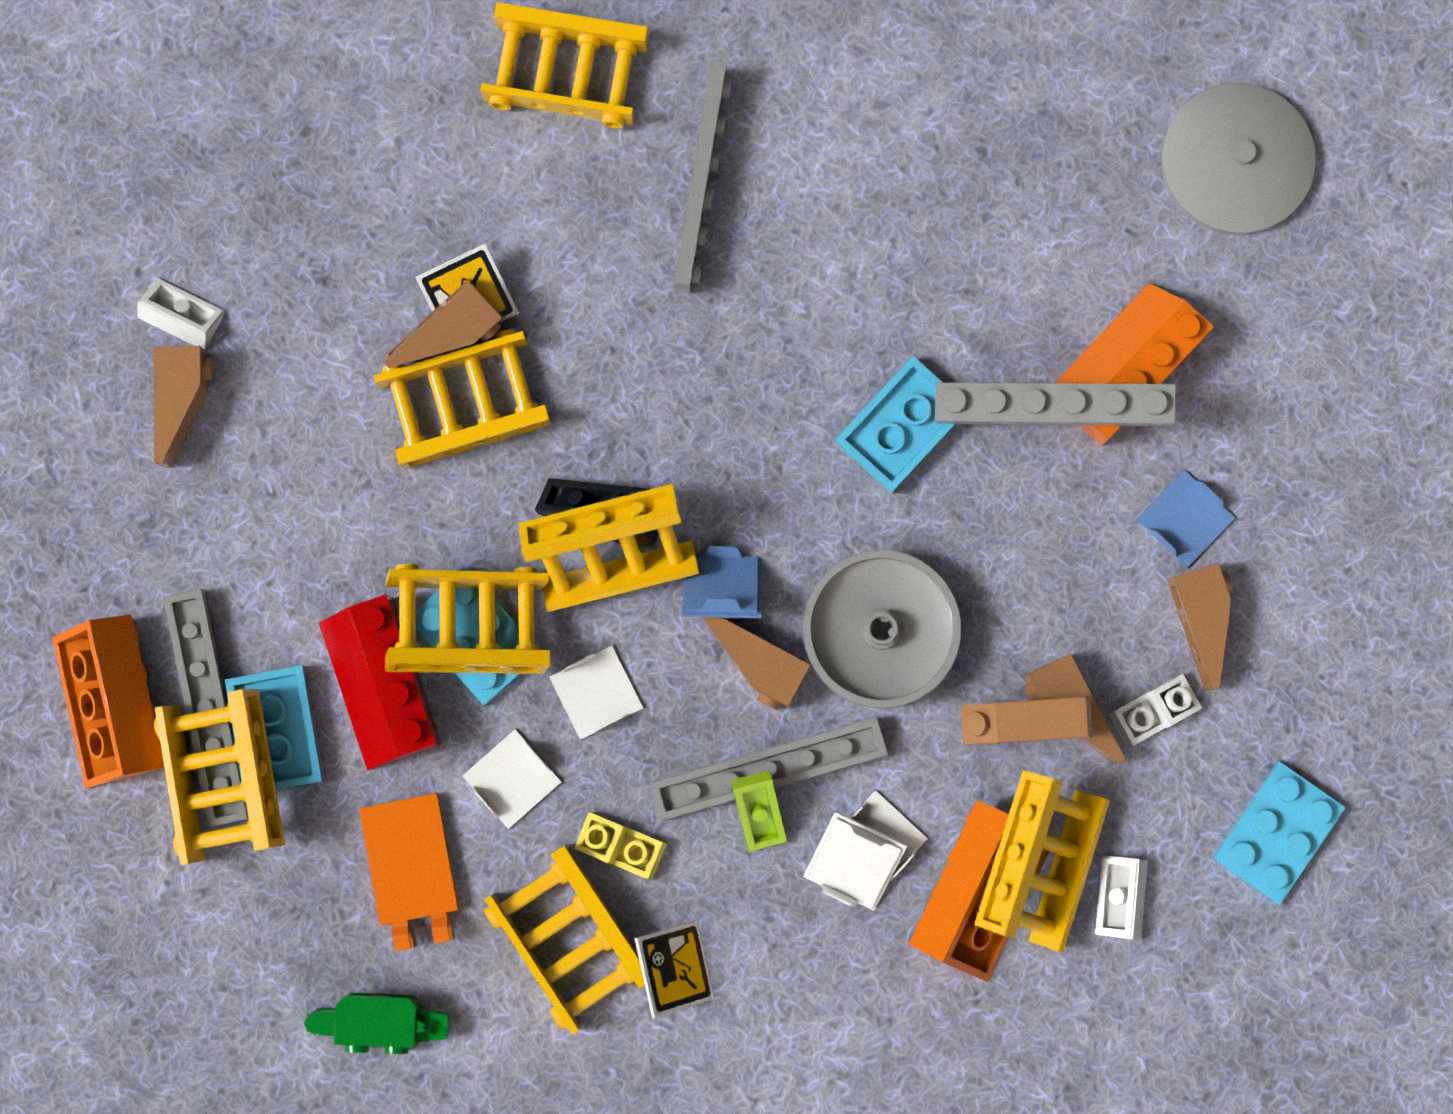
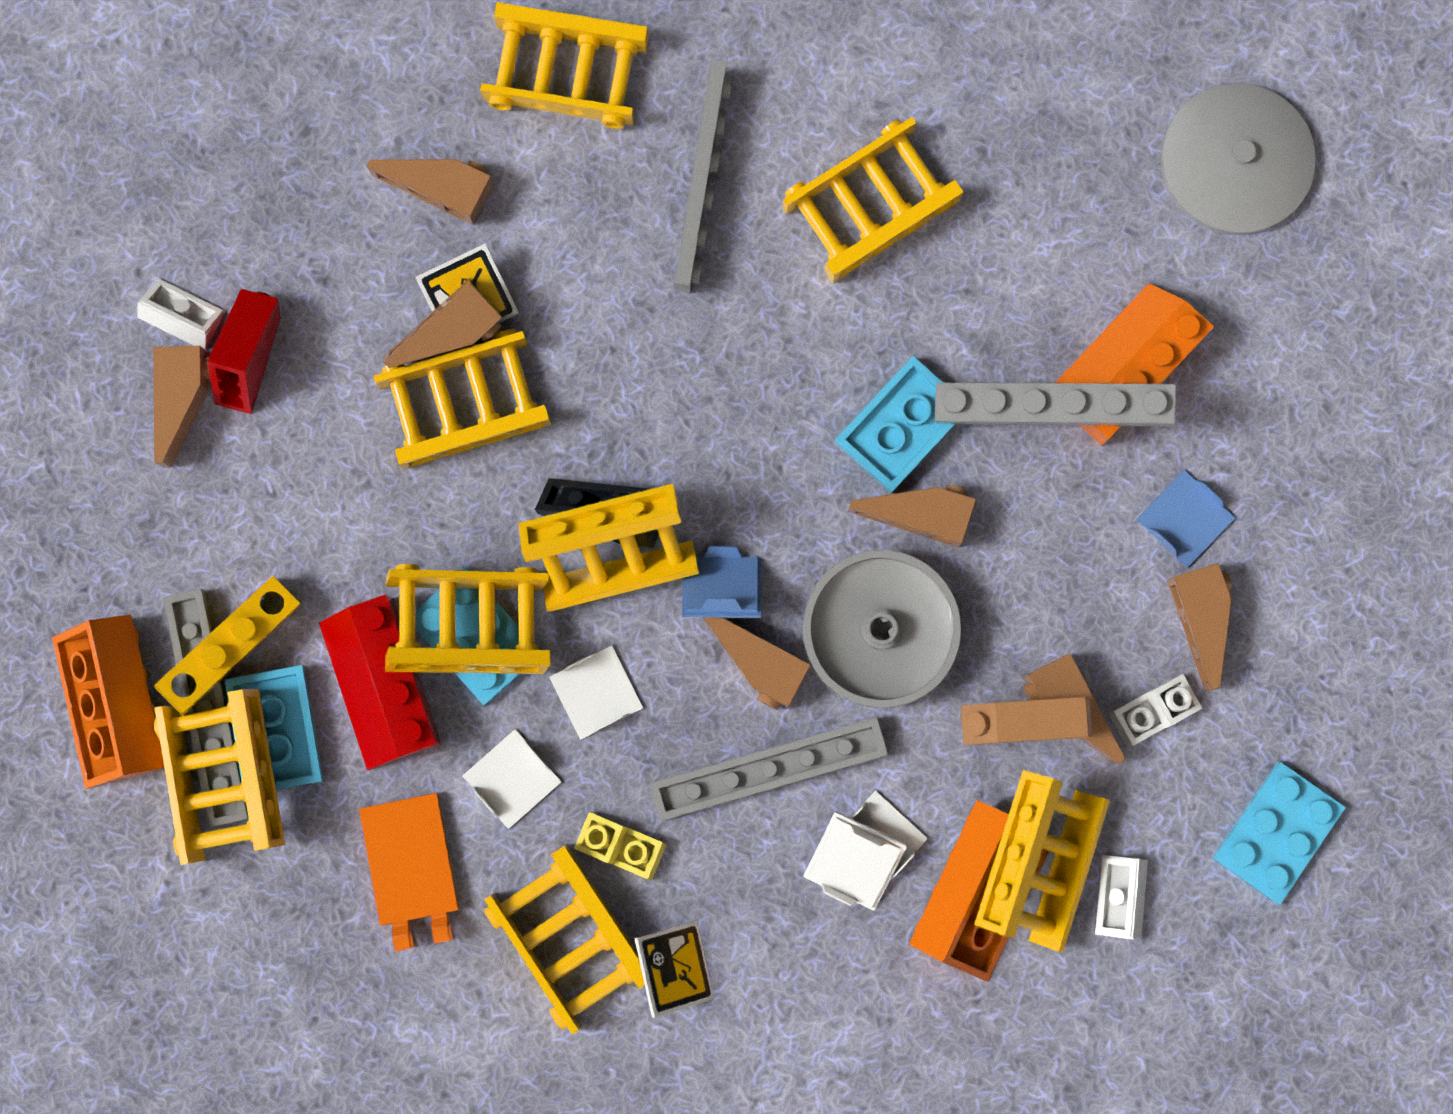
(227, 645): none -> yellow piece
(243, 350): none -> red slope
(379, 1021): green hinge -> none
(443, 183): none -> medium nougat slope
(758, 810): lime plate -> none
(905, 216): none -> yellow fence
(926, 512): none -> medium nougat slope

